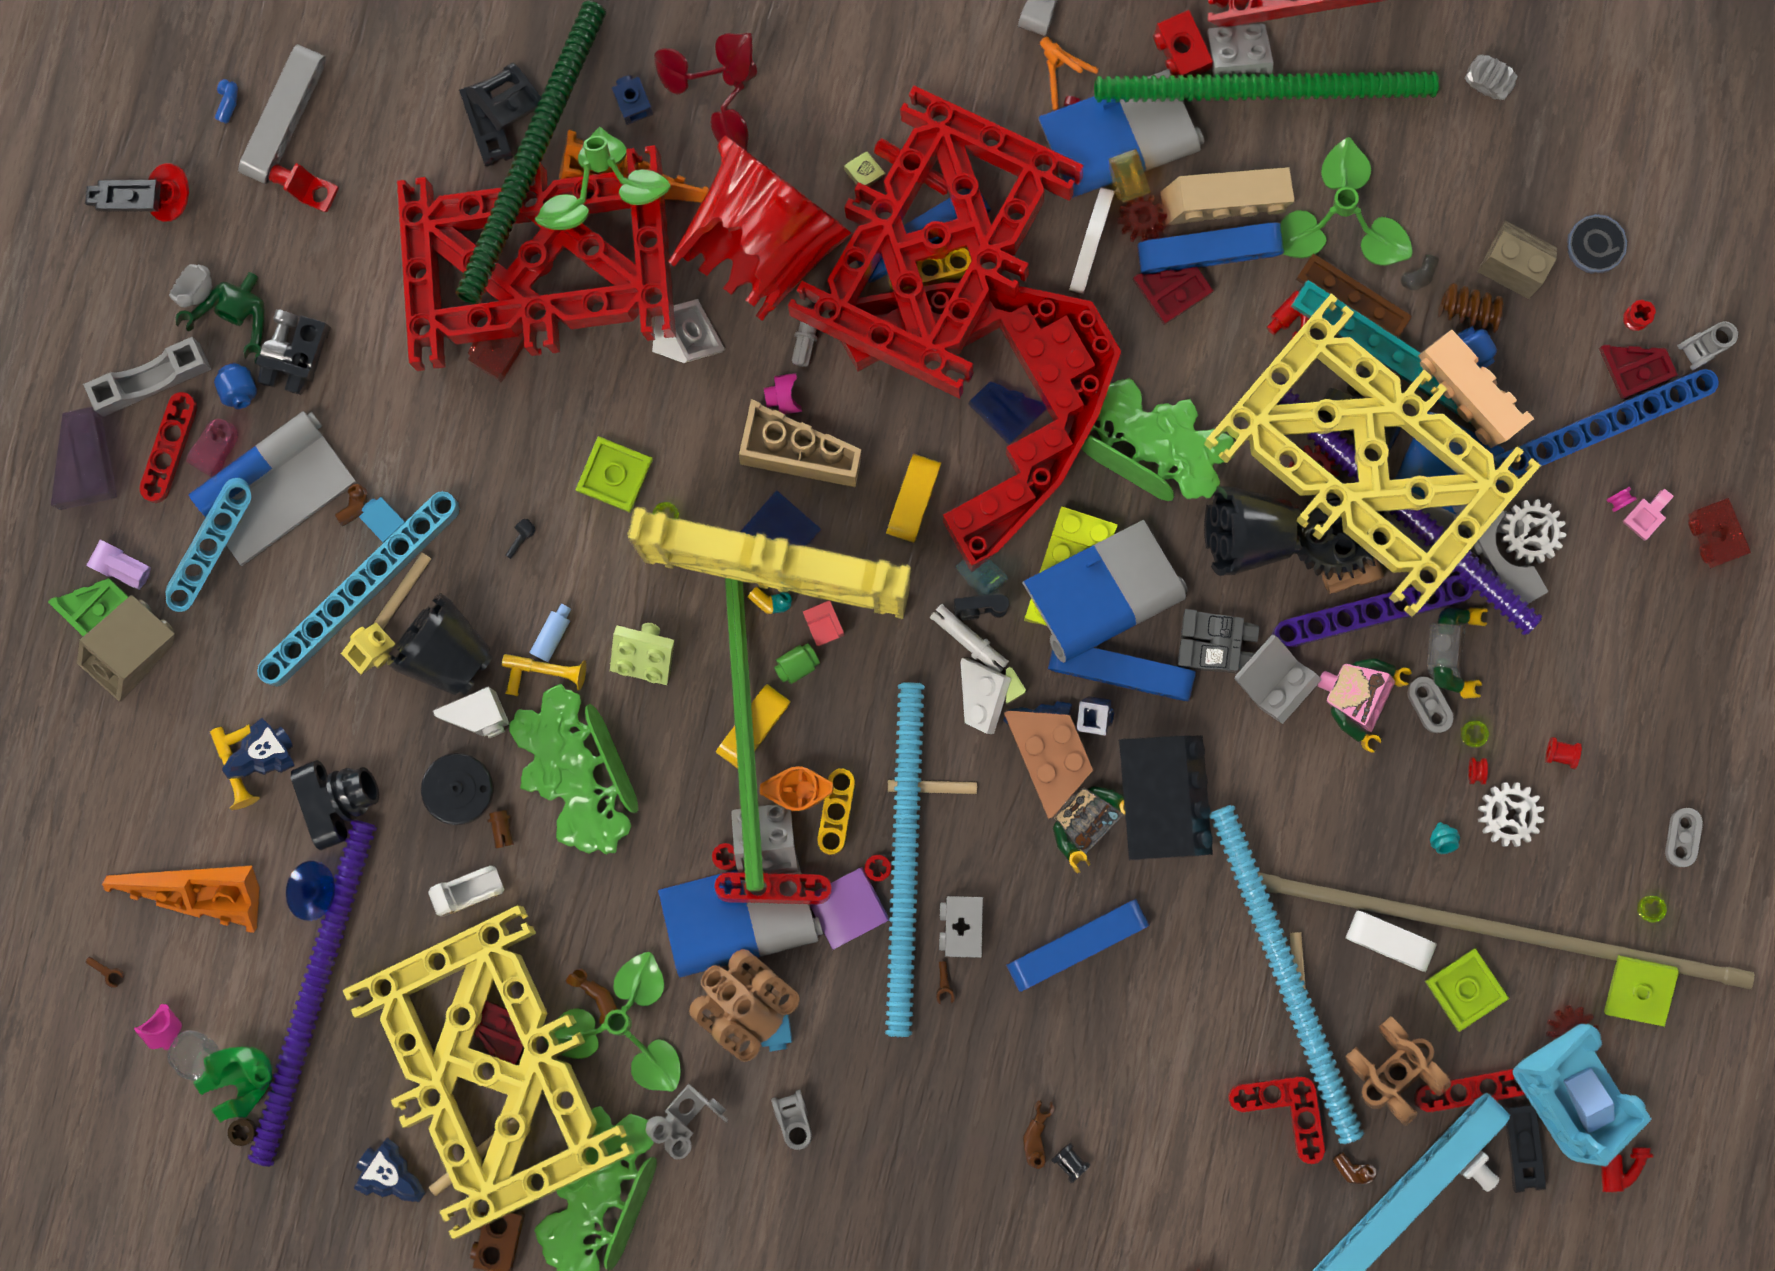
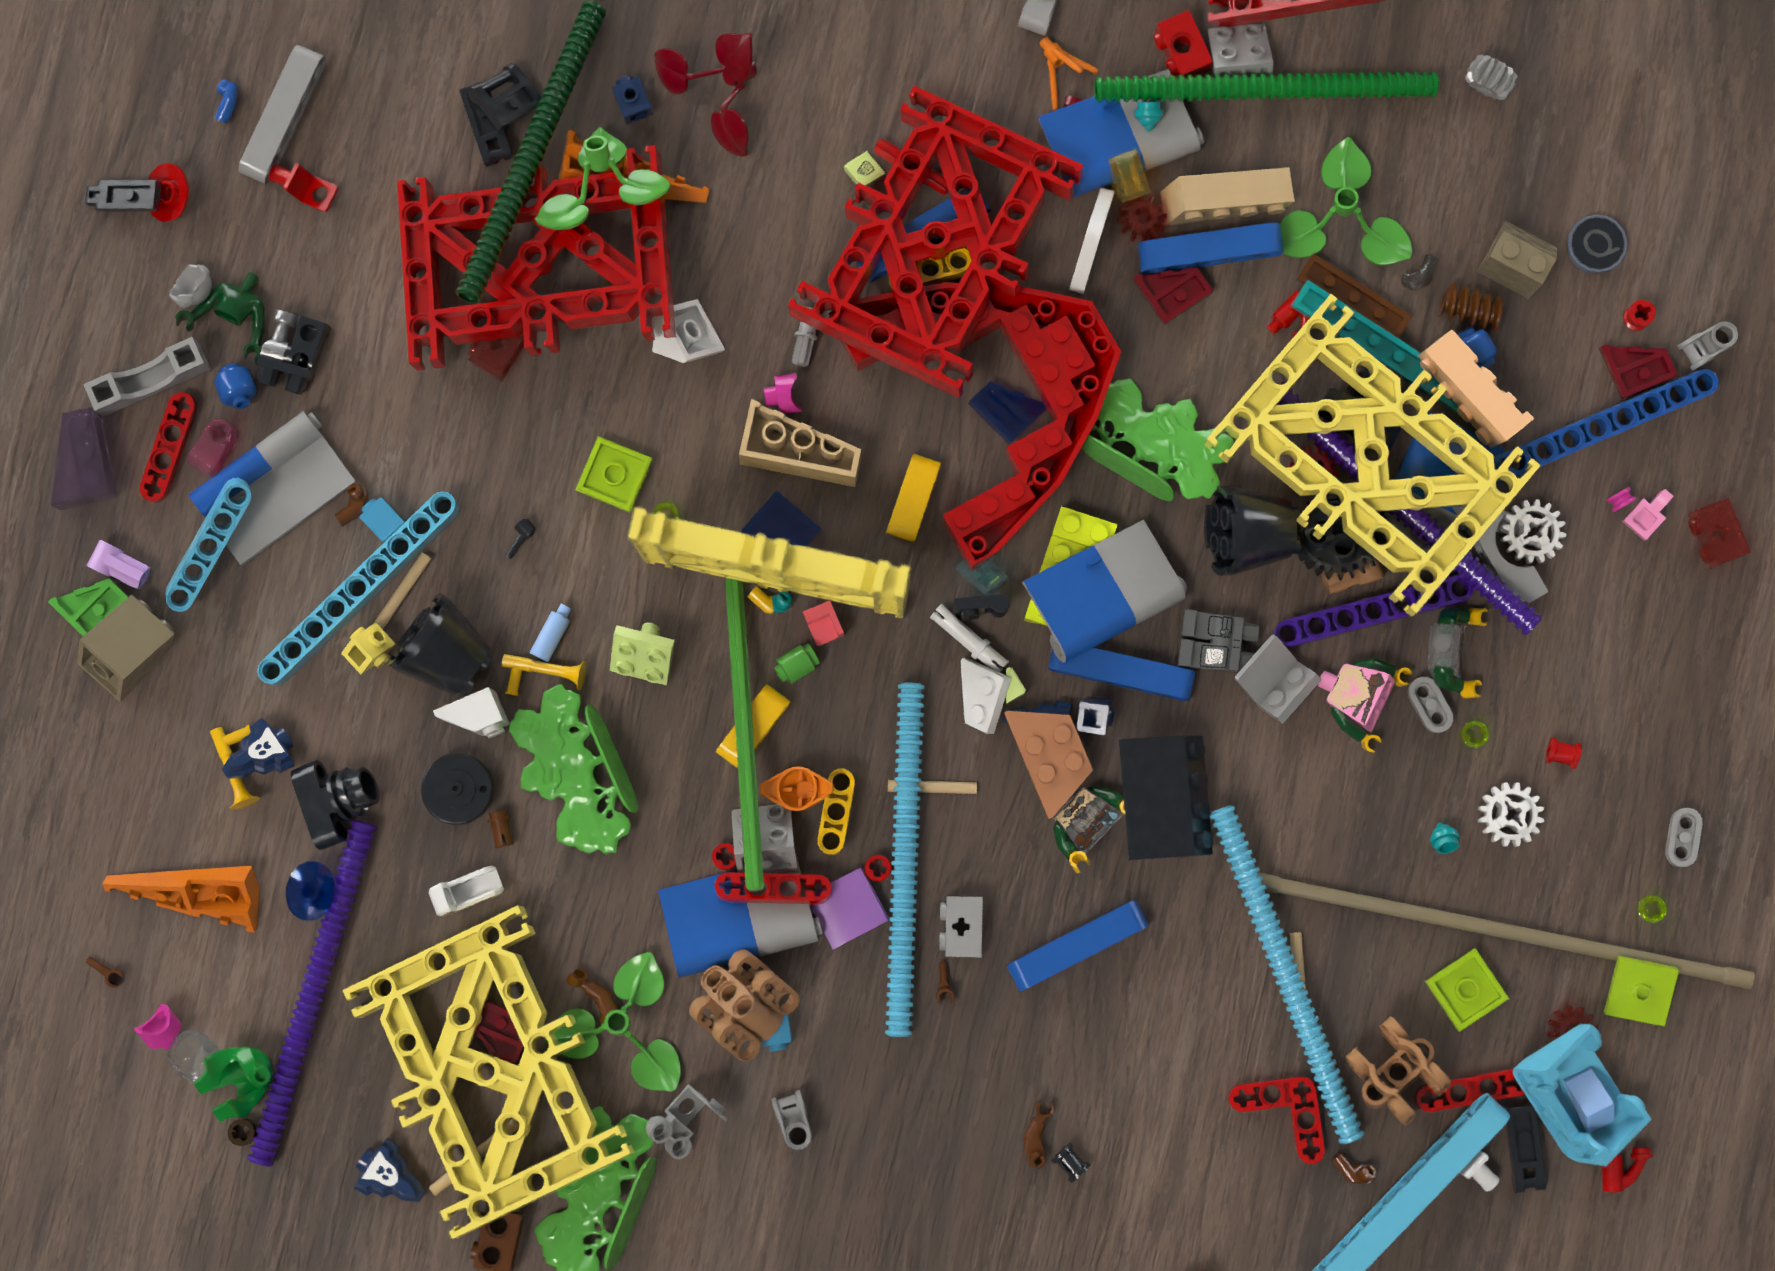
(759, 225): red piece -> none
(1148, 114): none -> teal plate
(1391, 941): white beam -> none
(1478, 771): red bush -> none

